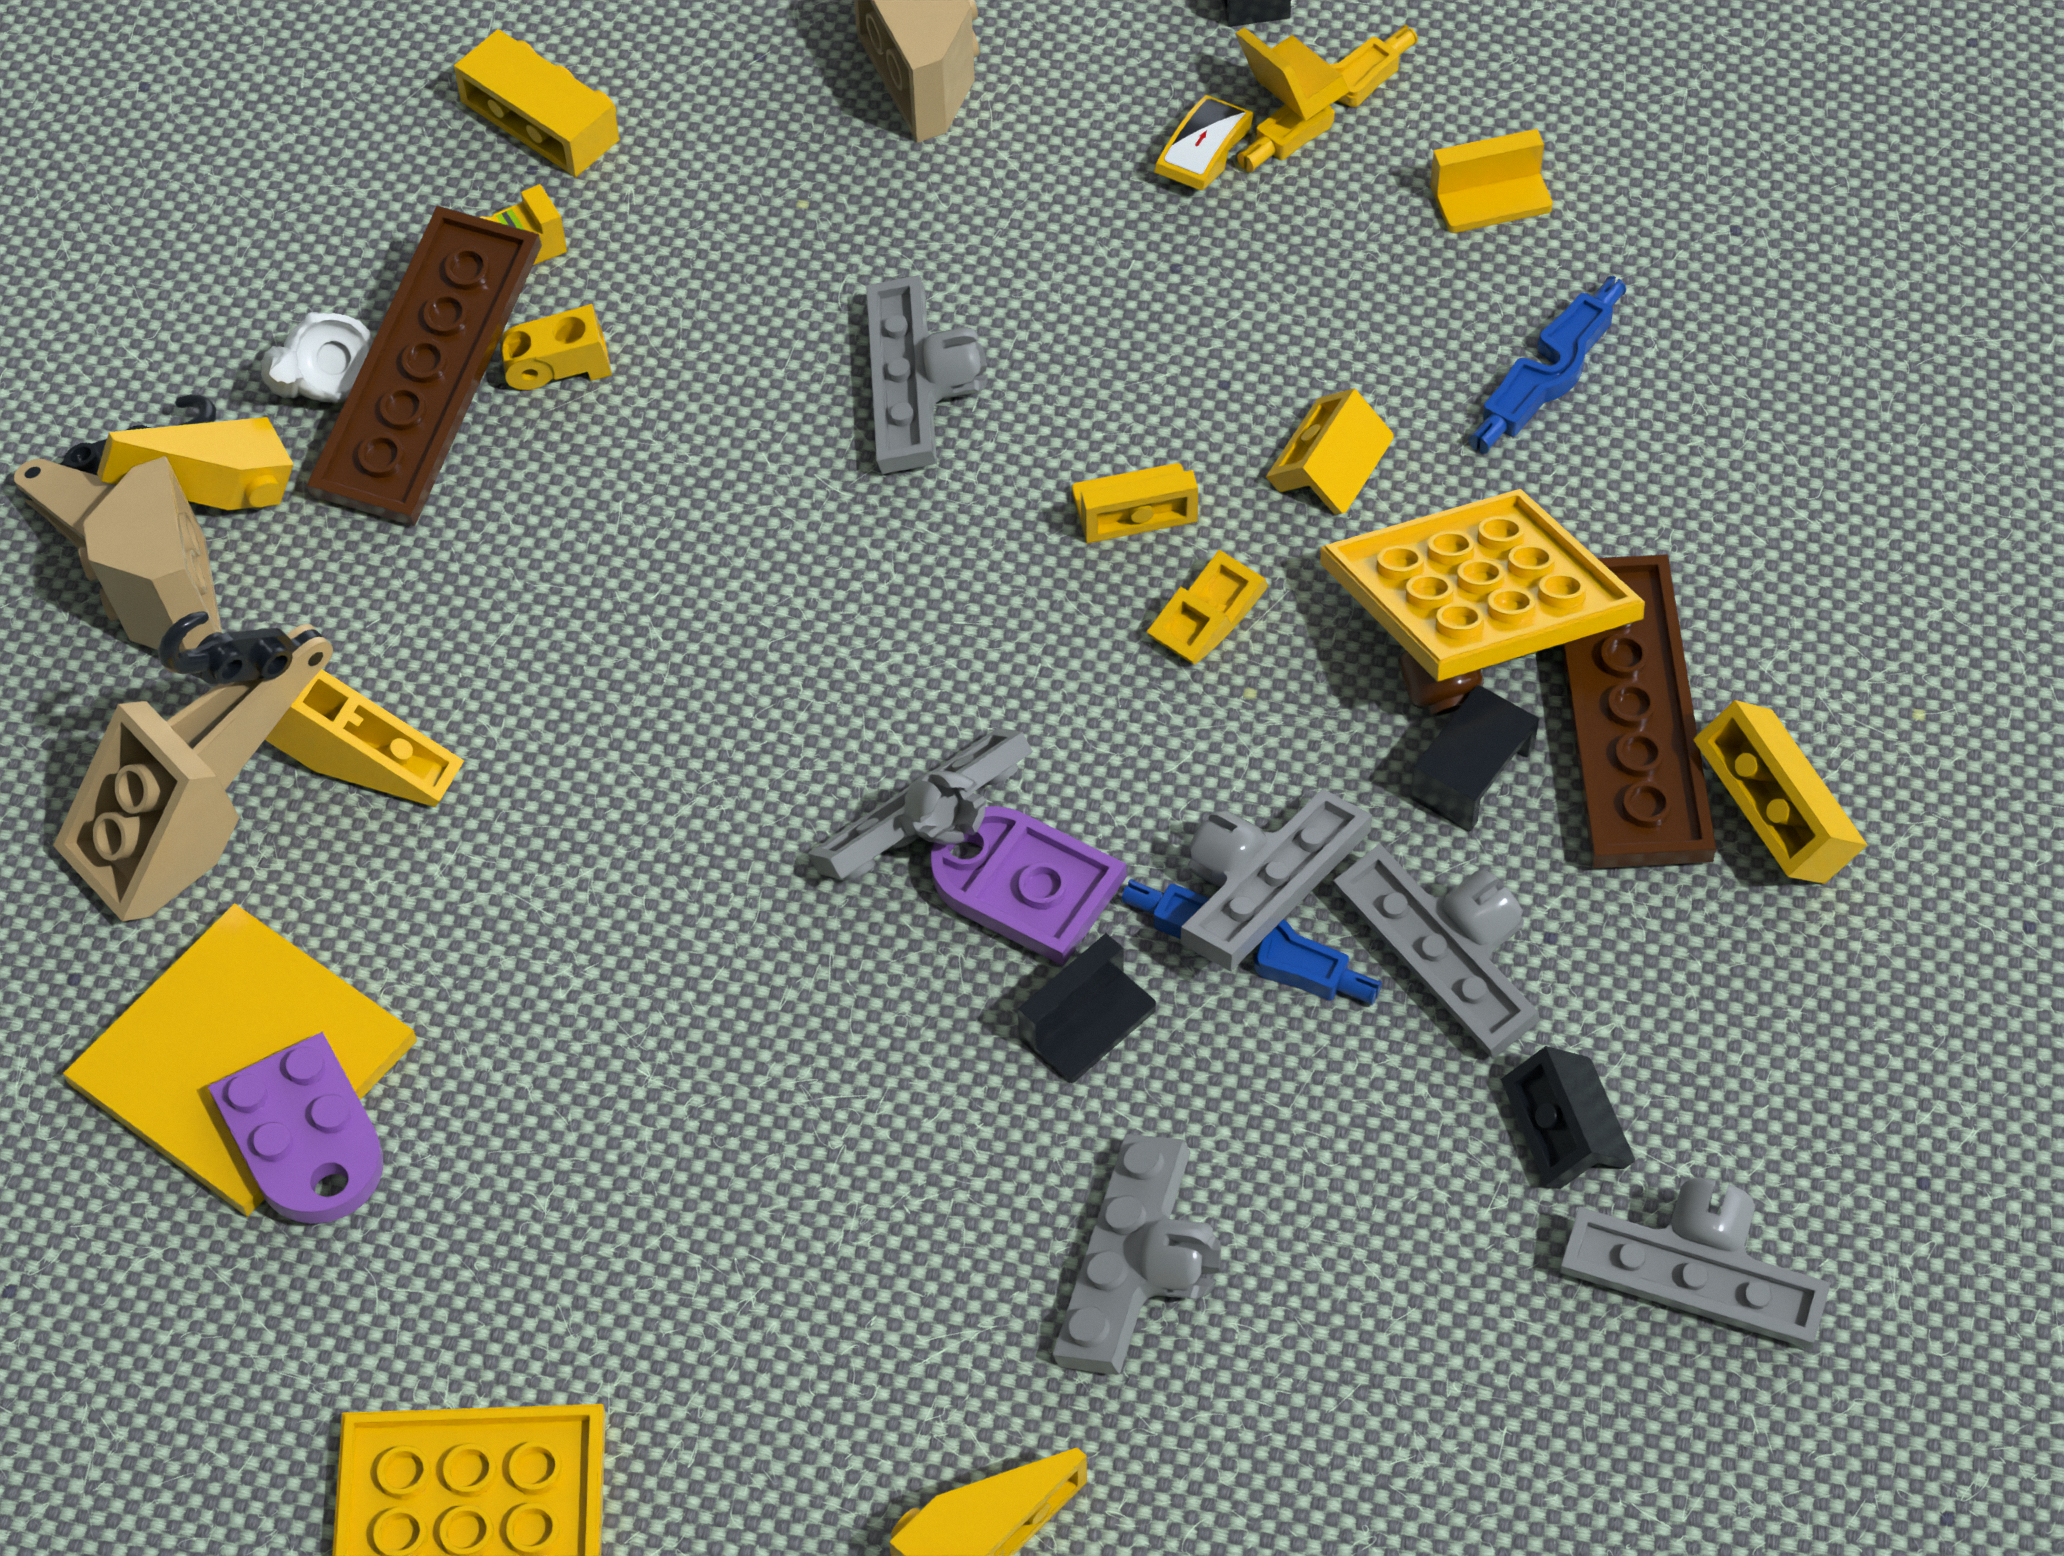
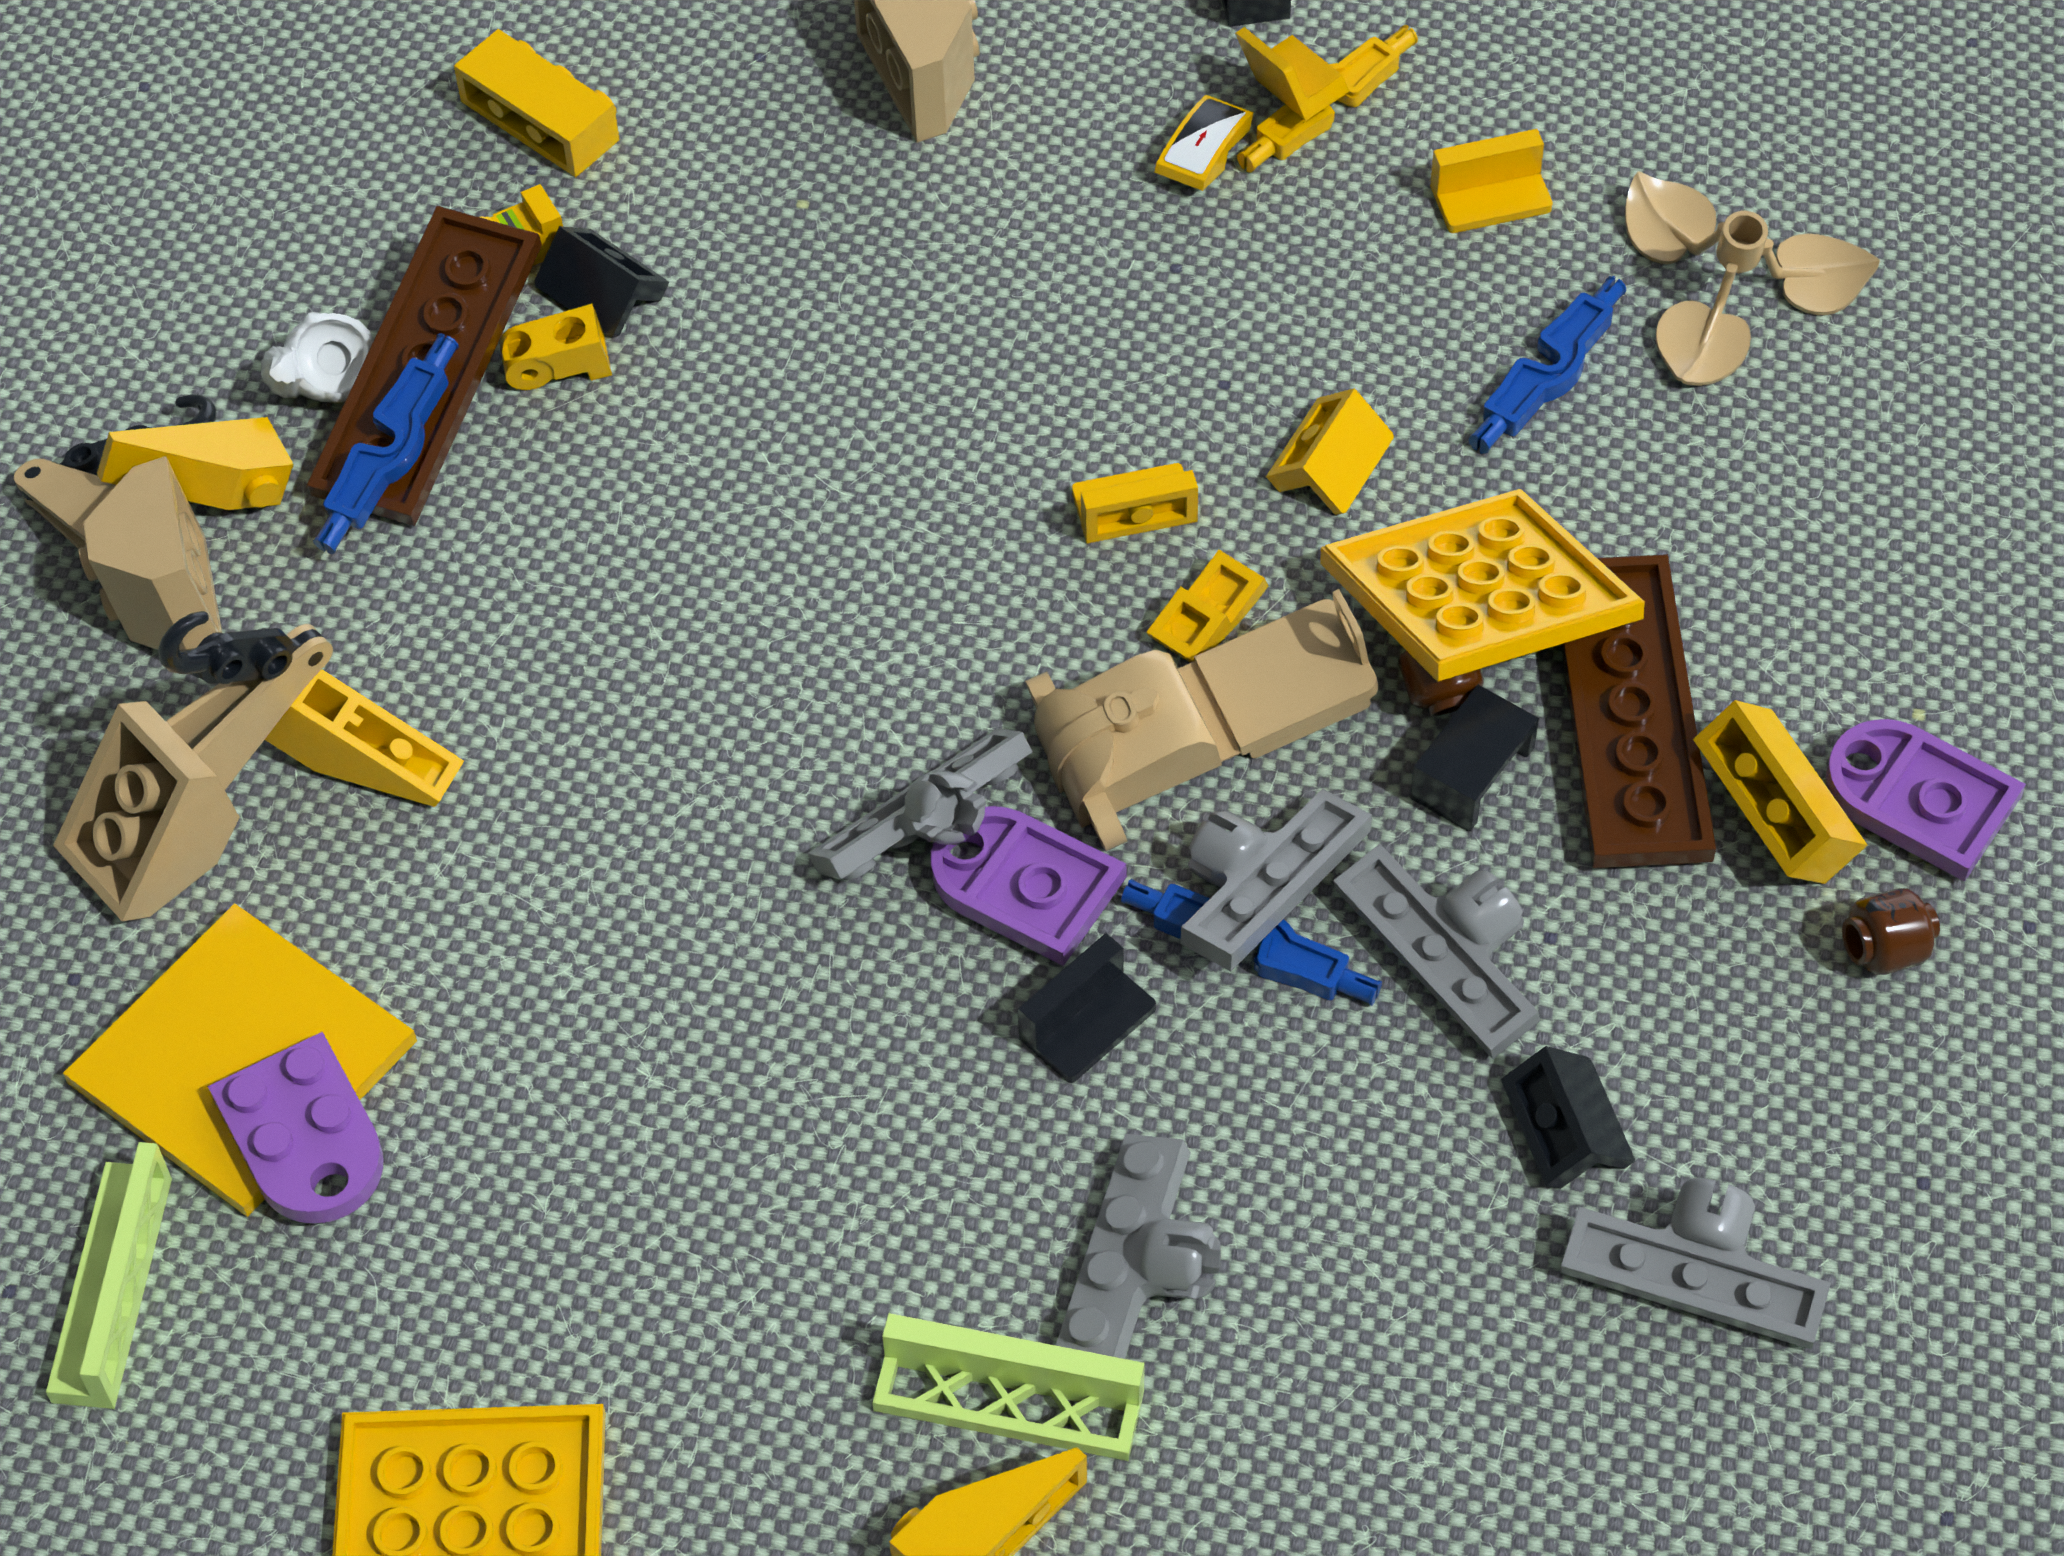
(110, 1281): none -> yellowish green fence
(372, 467): none -> blue piece
(591, 270): none -> black panel
(914, 372): light grey plate -> none
(1012, 1364): none -> yellowish green fence
(1165, 724): none -> tan piece
(1700, 341): none -> tan plant
(1890, 931): none -> reddish brown head
(1922, 793): none -> medium lavender plate

